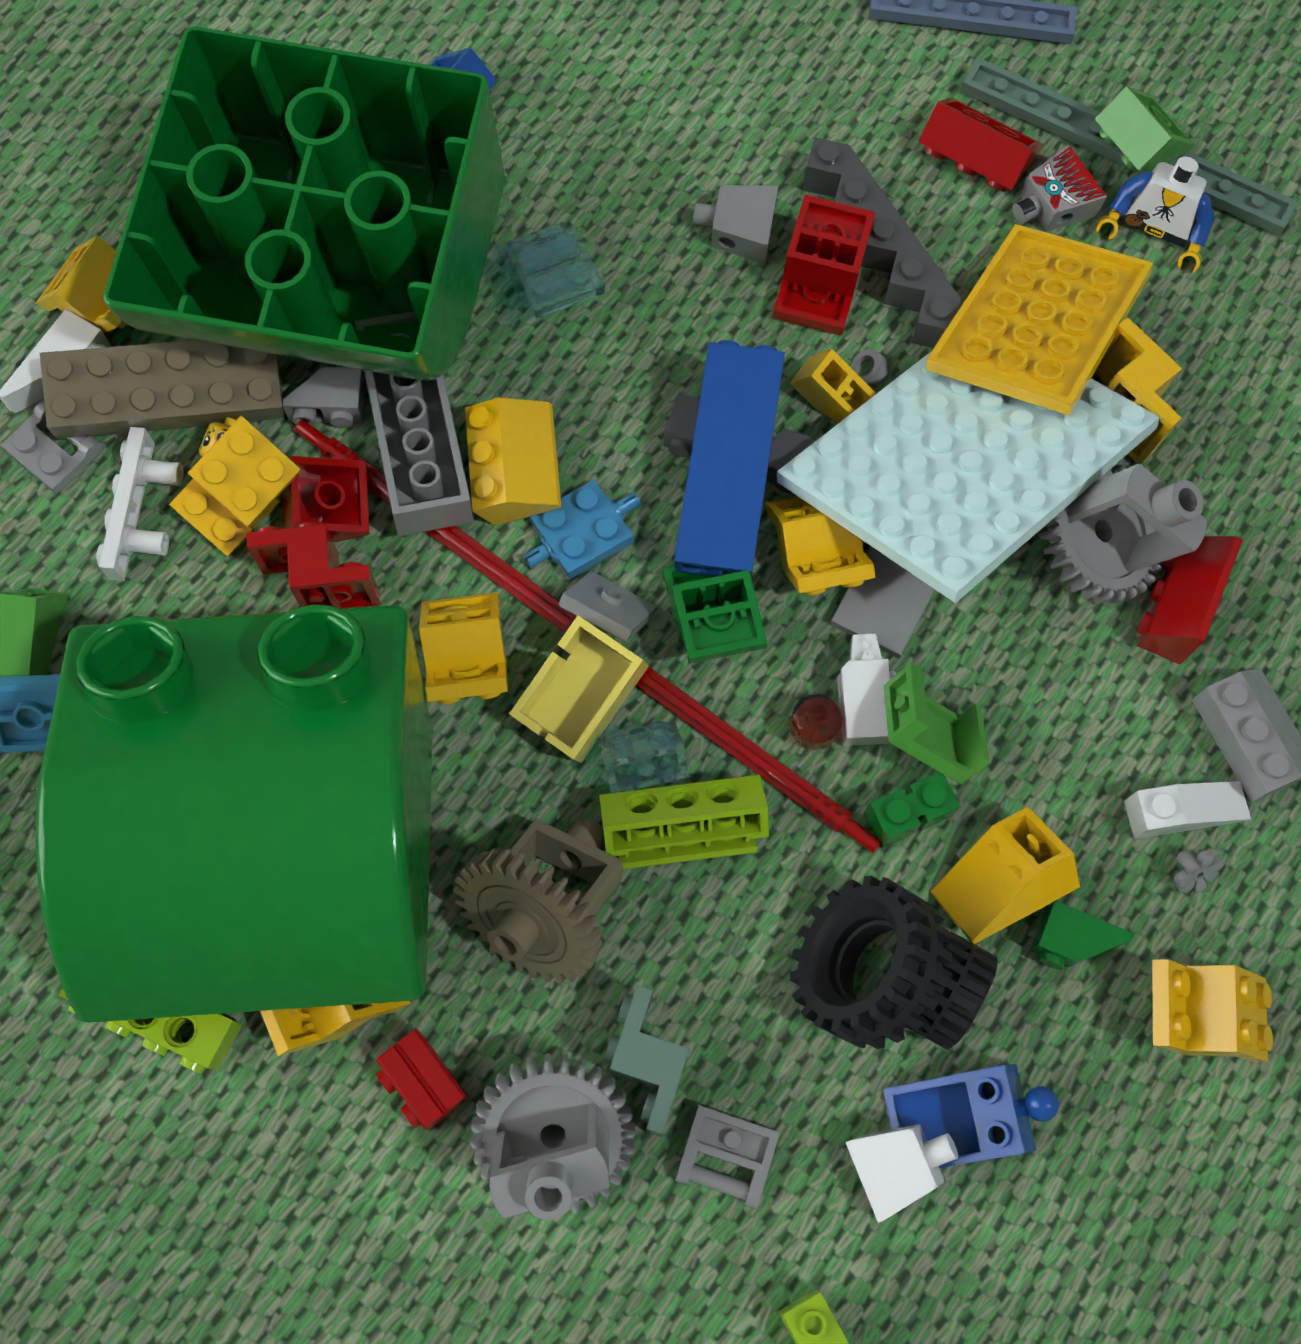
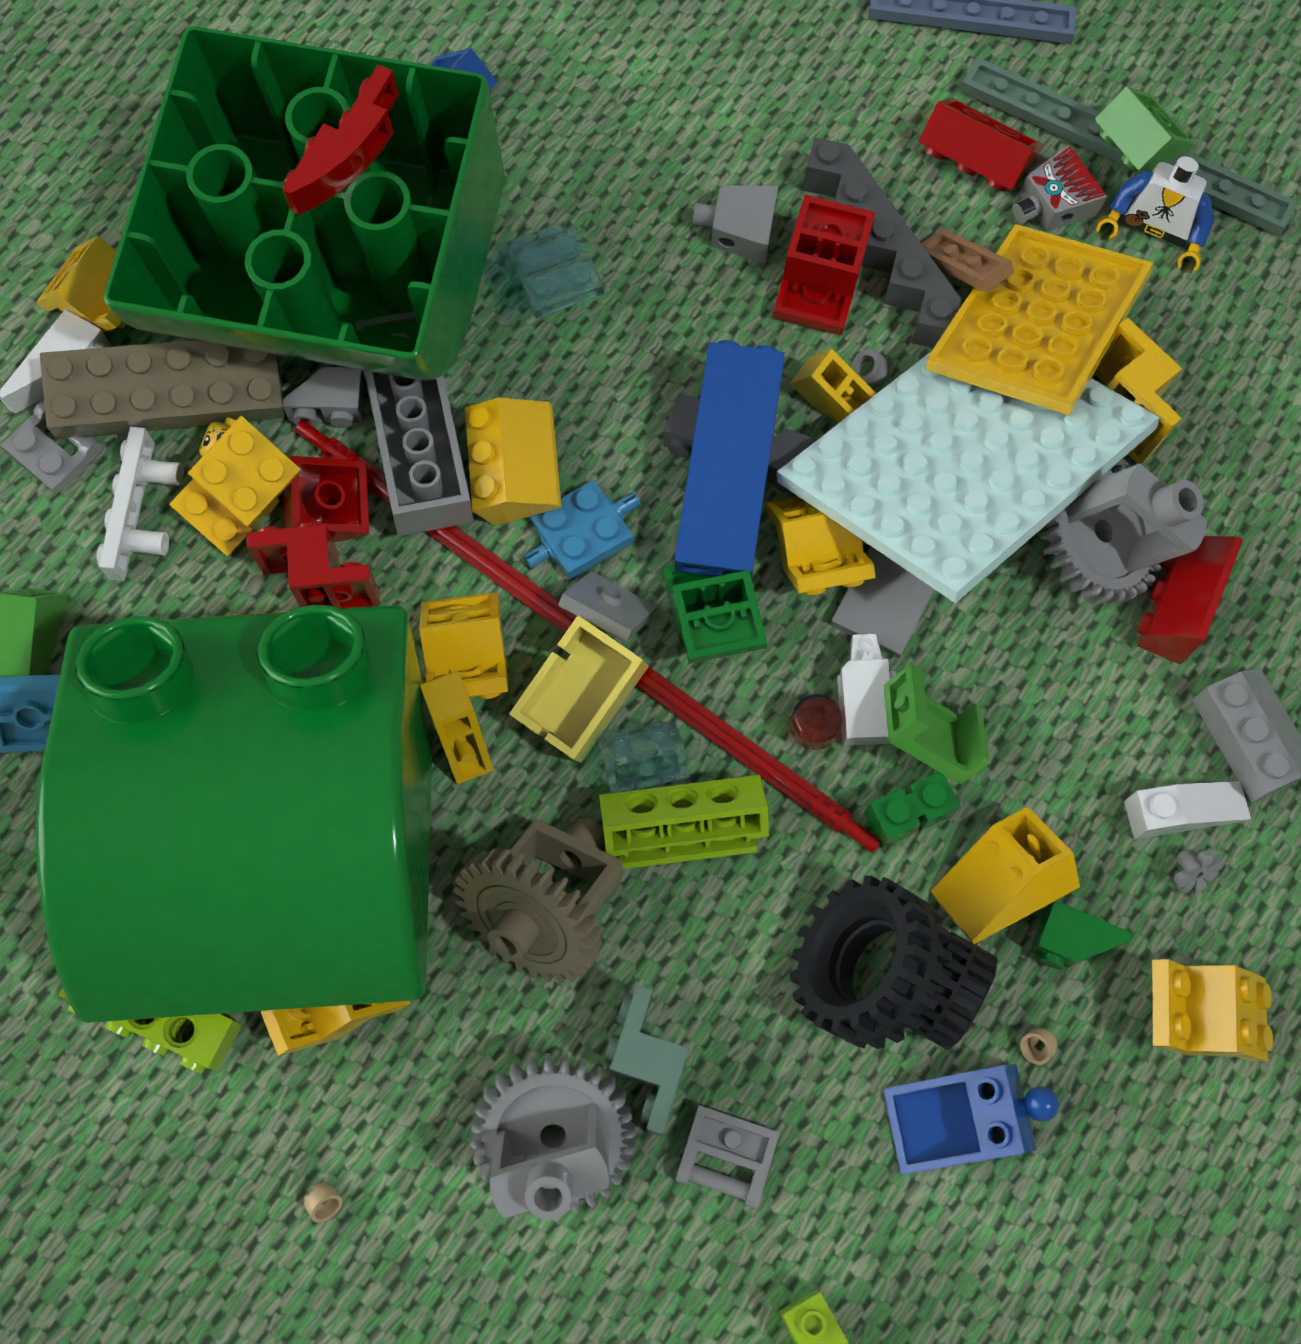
(314, 1202): none -> tan hinge
(341, 155): none -> red slope
(421, 1081): red brick -> none
(457, 726): none -> yellow slope
(899, 1166): white torso -> none
(967, 260): none -> medium nougat plate
(1031, 1039): none -> tan hinge

